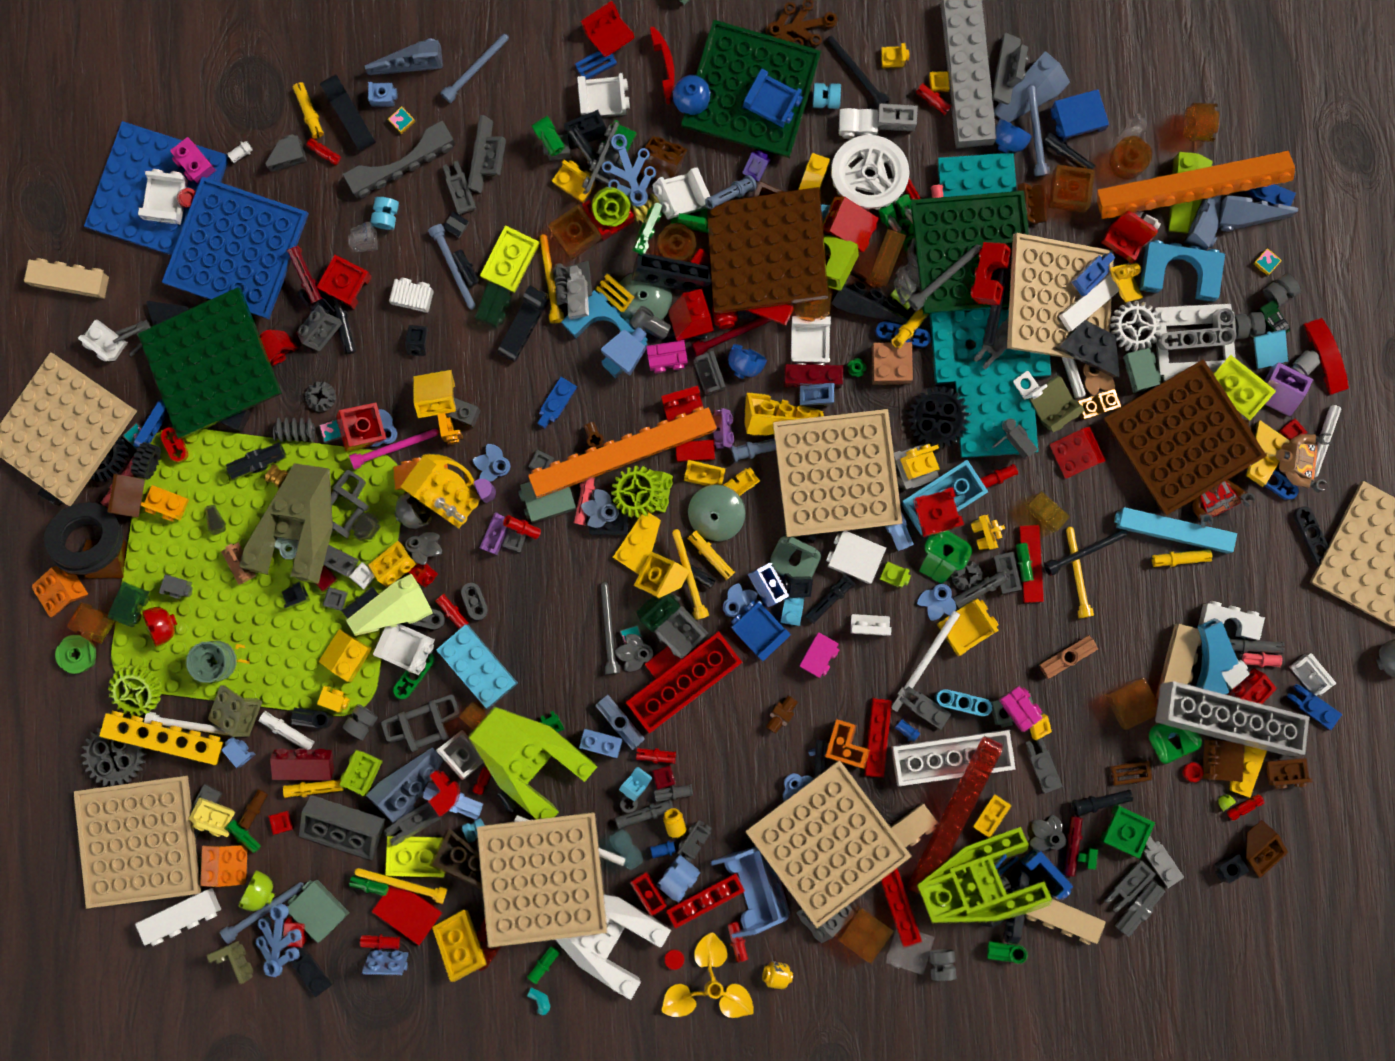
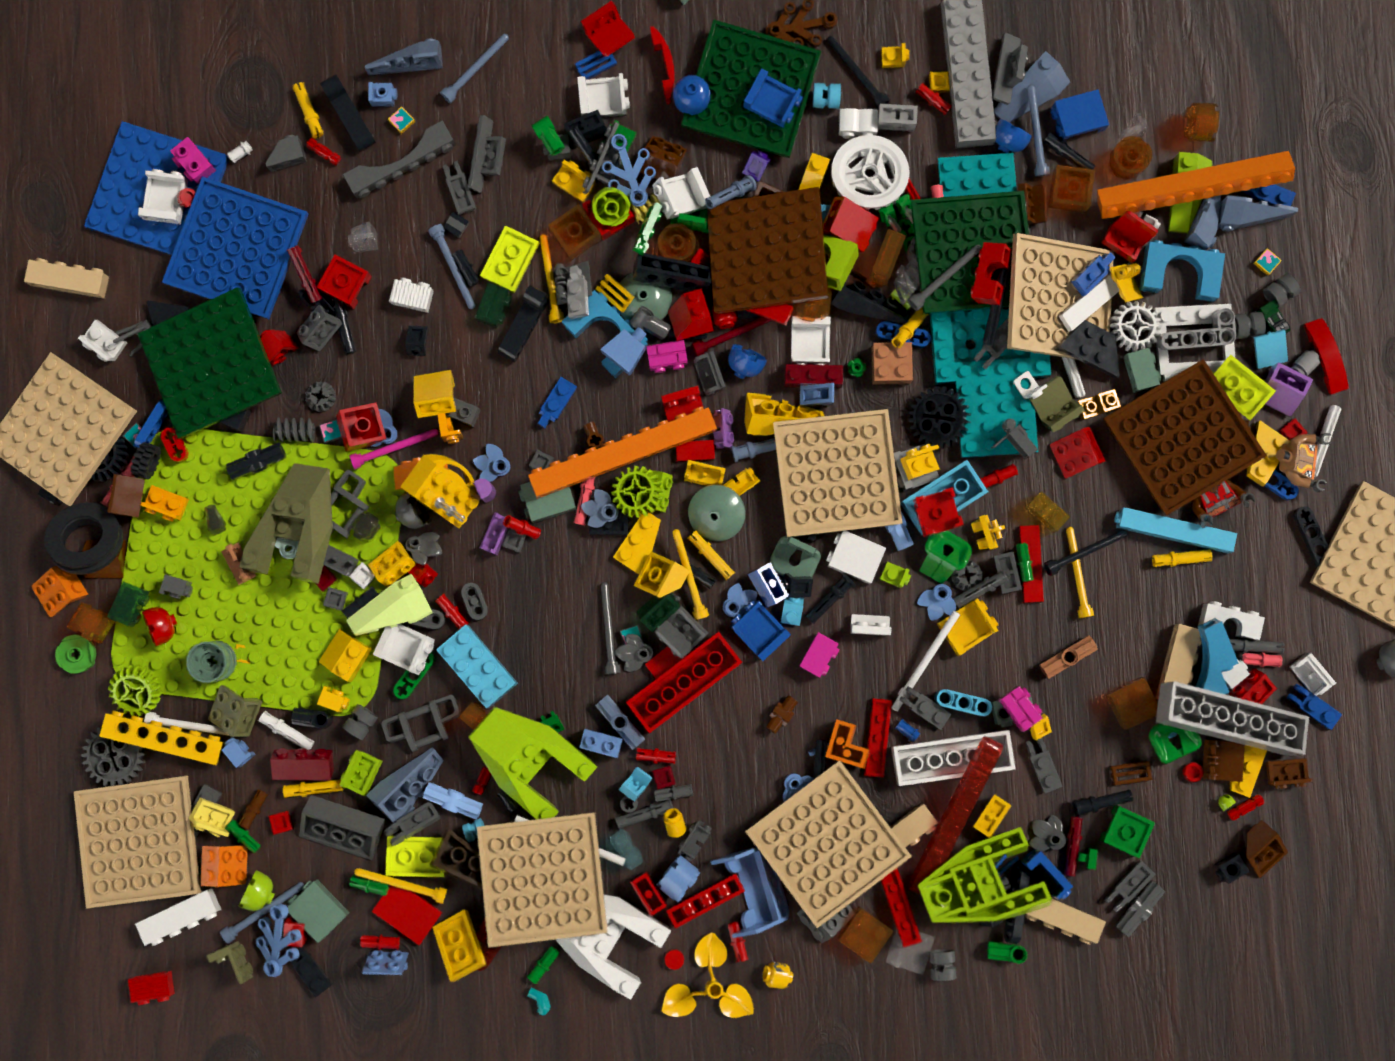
(151, 986): none -> red brick
(276, 475): pearl gold wheel -> none
(295, 595): black panel -> none
(382, 219): medium azure wheel -> none
(448, 794): red brick -> none
(461, 755): white slope -> none
(663, 849): blue pin -> none
(1097, 381): medium nougat plate -> none
(1162, 863): light grey hinge -> none

